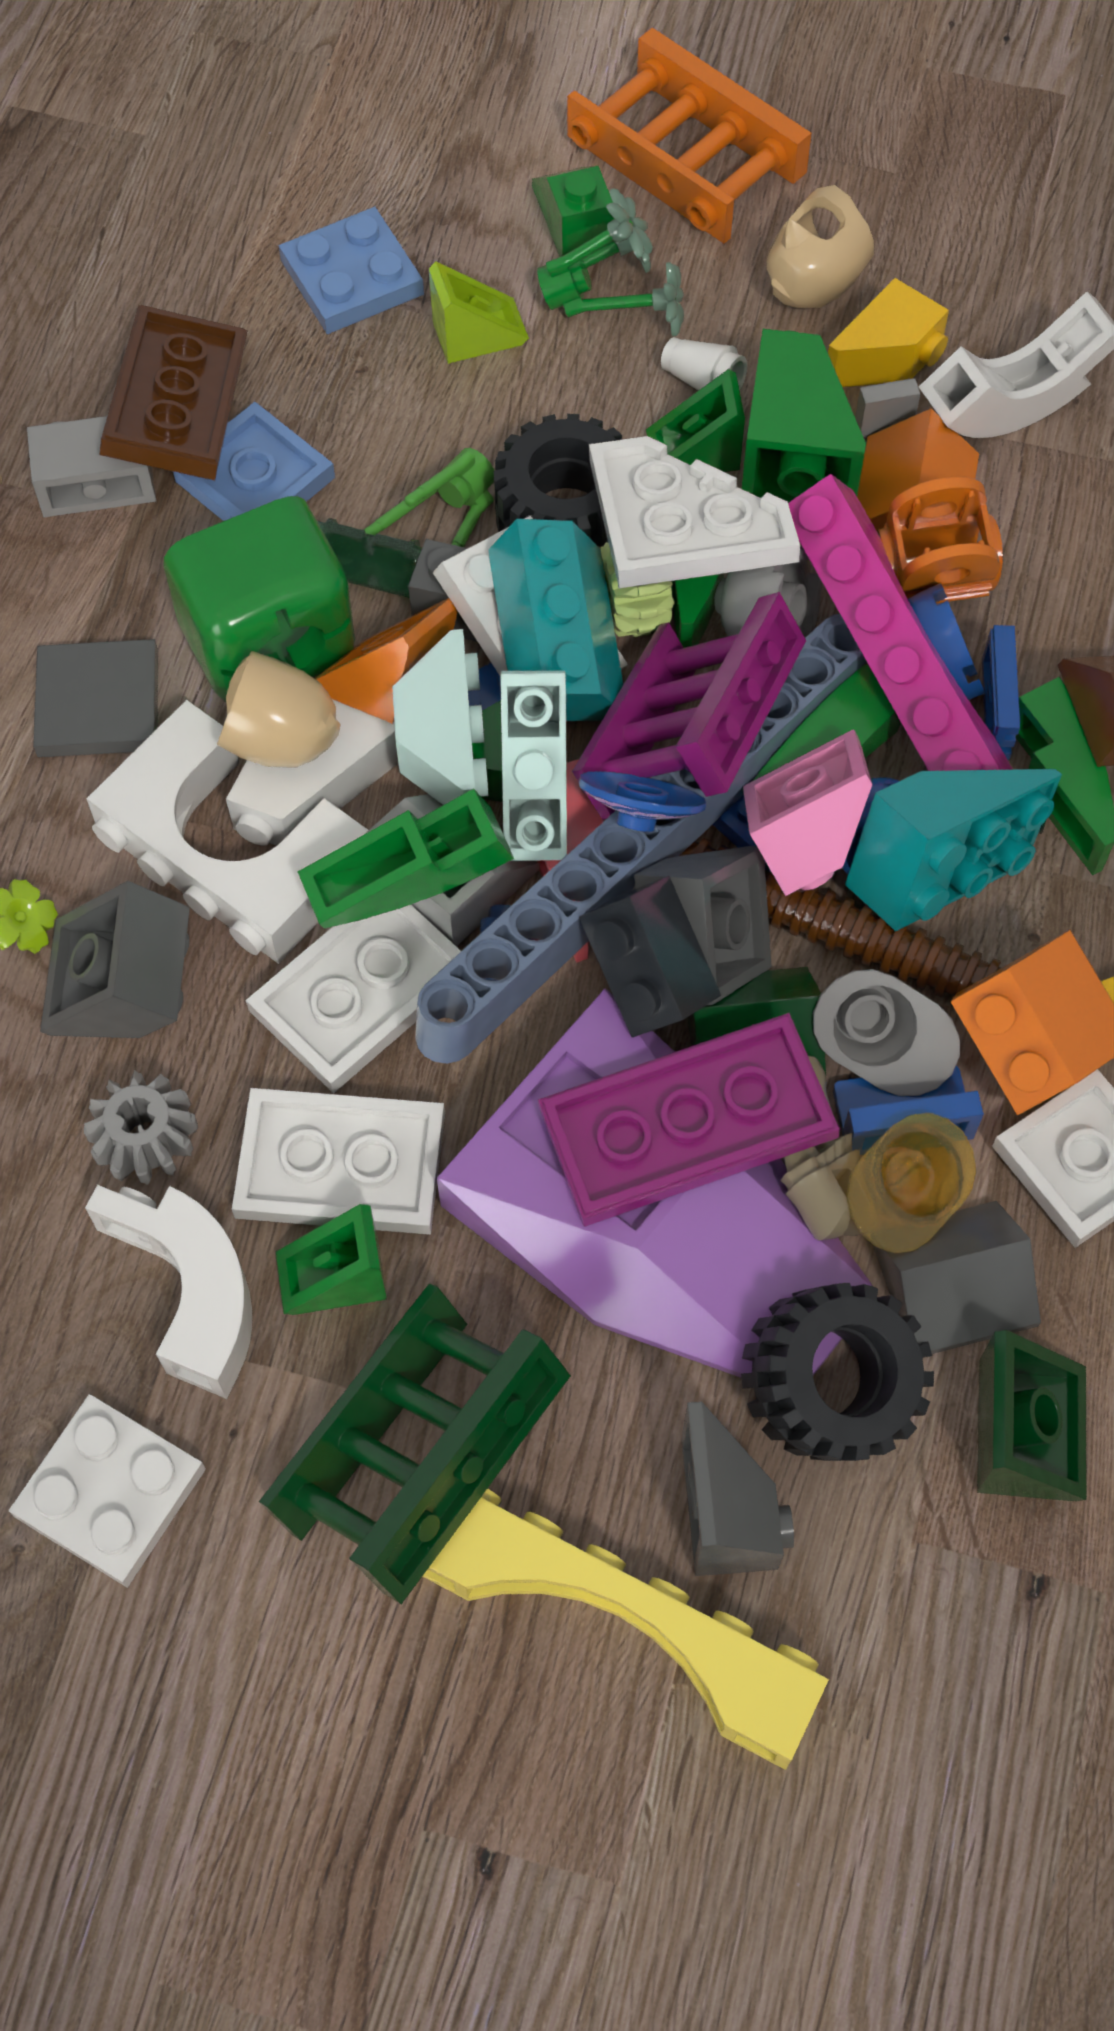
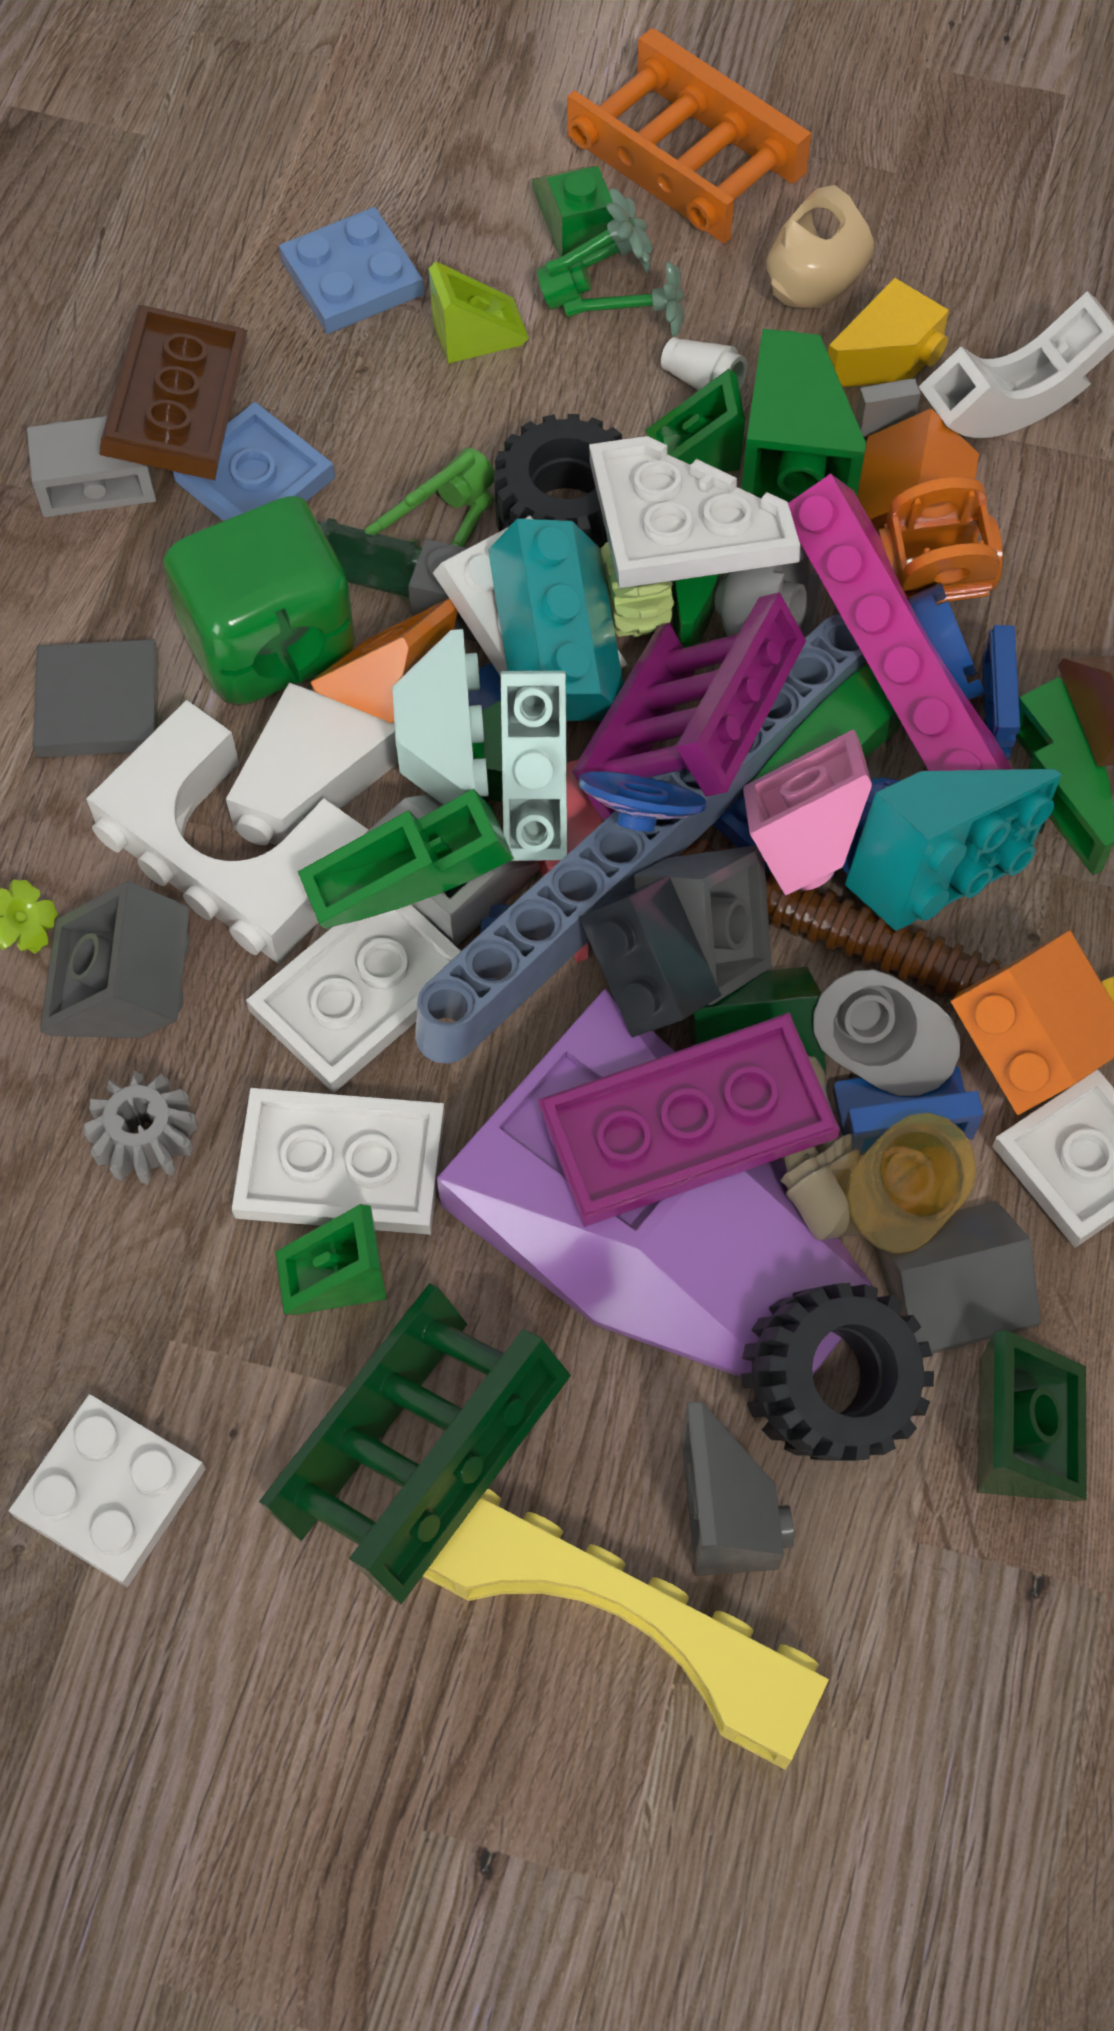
(215, 1307): white arch -> none
(277, 714): tan piece -> none

